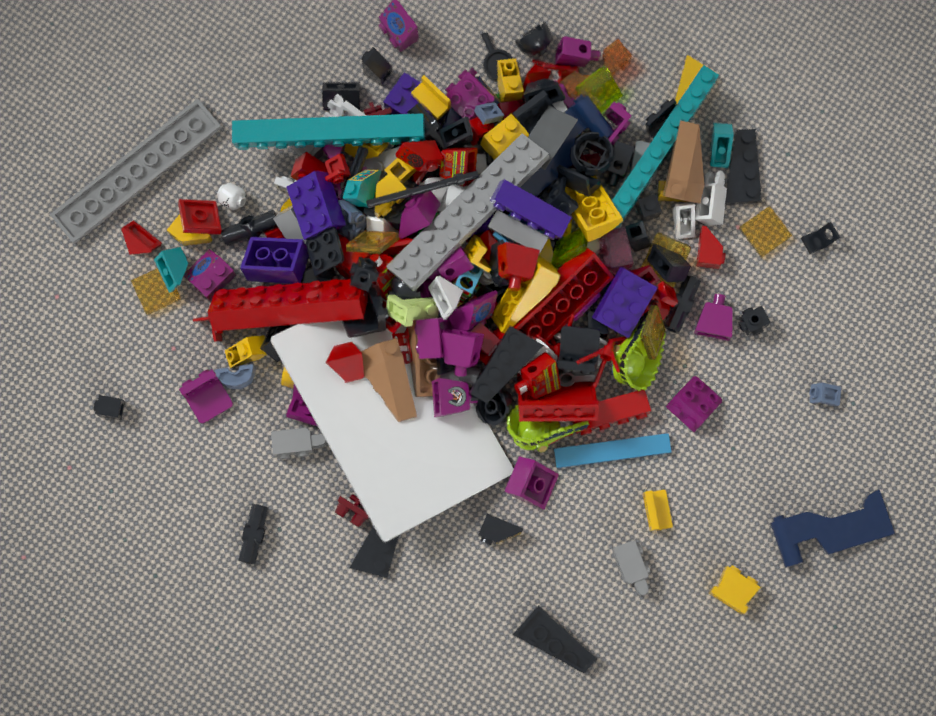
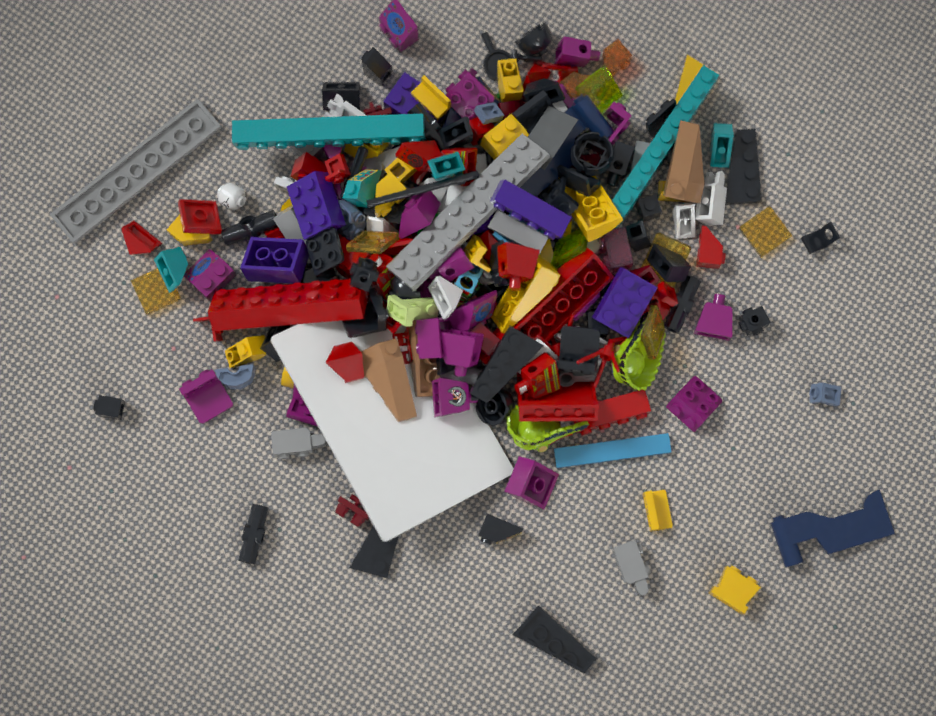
(446, 166): none -> teal slope
(525, 58): none -> black piece

